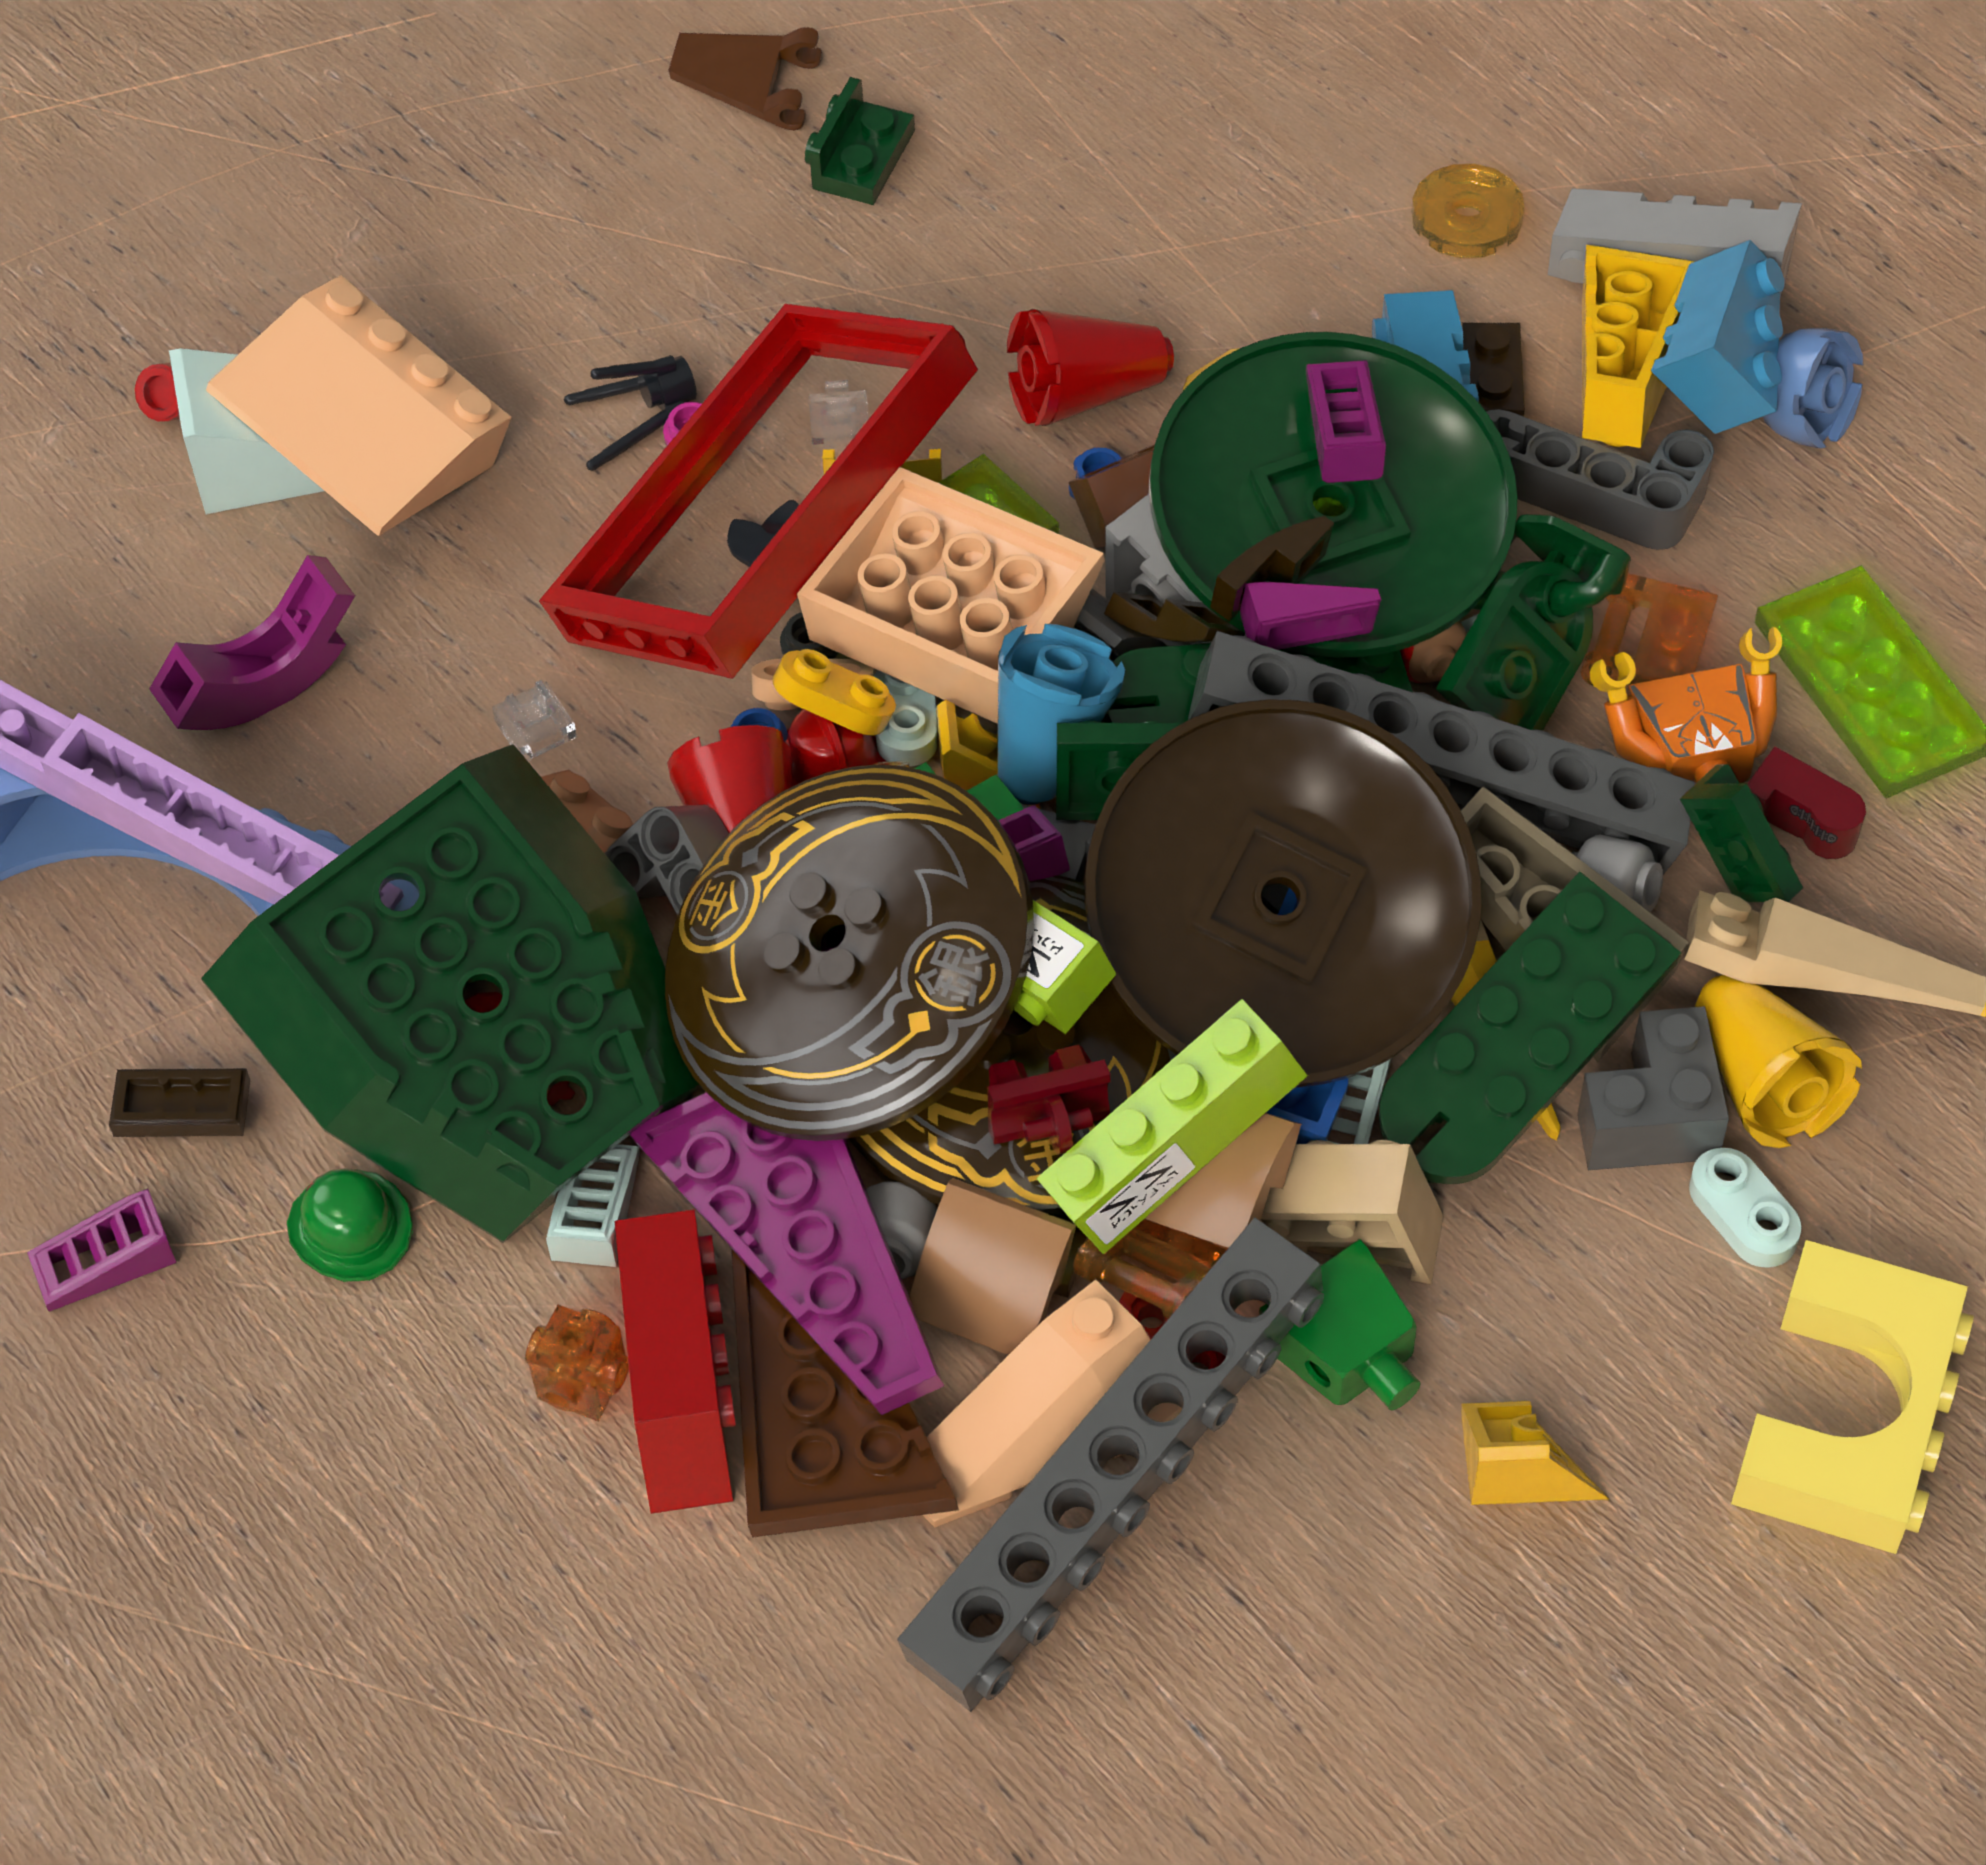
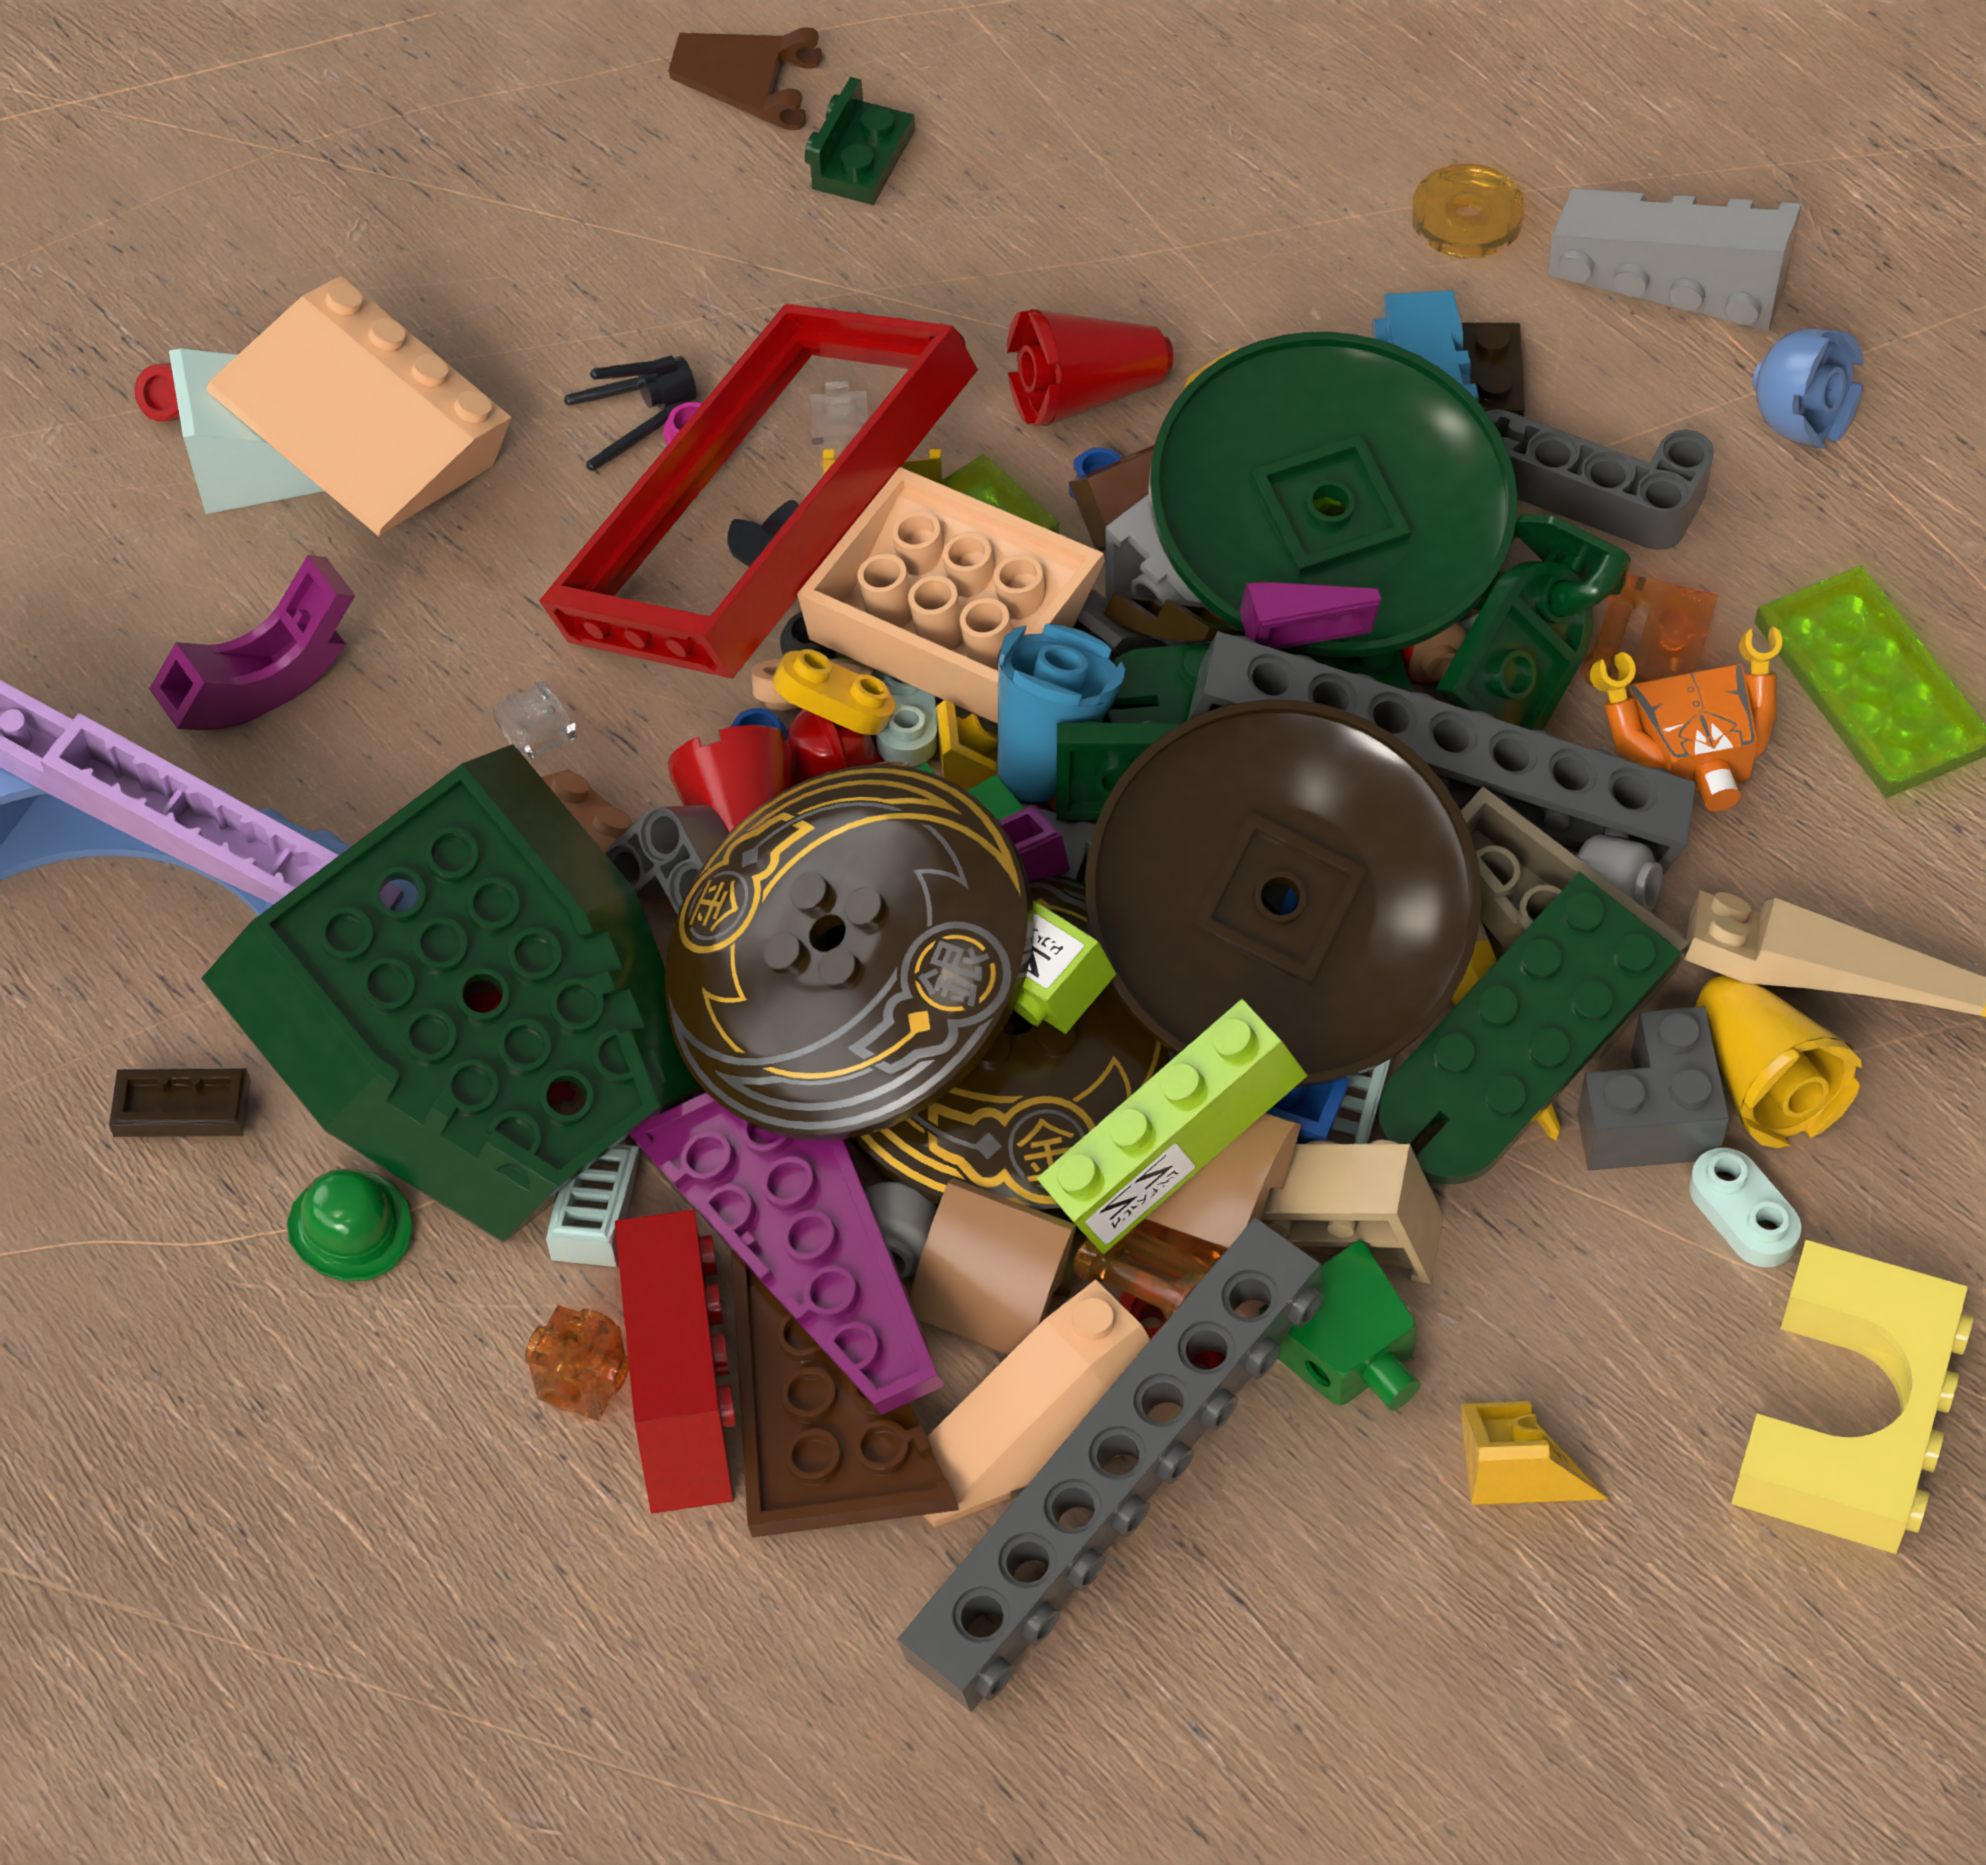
(130, 1262): magenta slope -> none
(1048, 1103): dark red hips -> none
(1277, 558): dark brown slope -> none
(1348, 454): magenta slope -> none
(1624, 320): yellow wedge -> none
(1726, 338): dark azure wedge -> none
(1740, 838): dark green bracket -> none
(1809, 804): dark red leg -> none

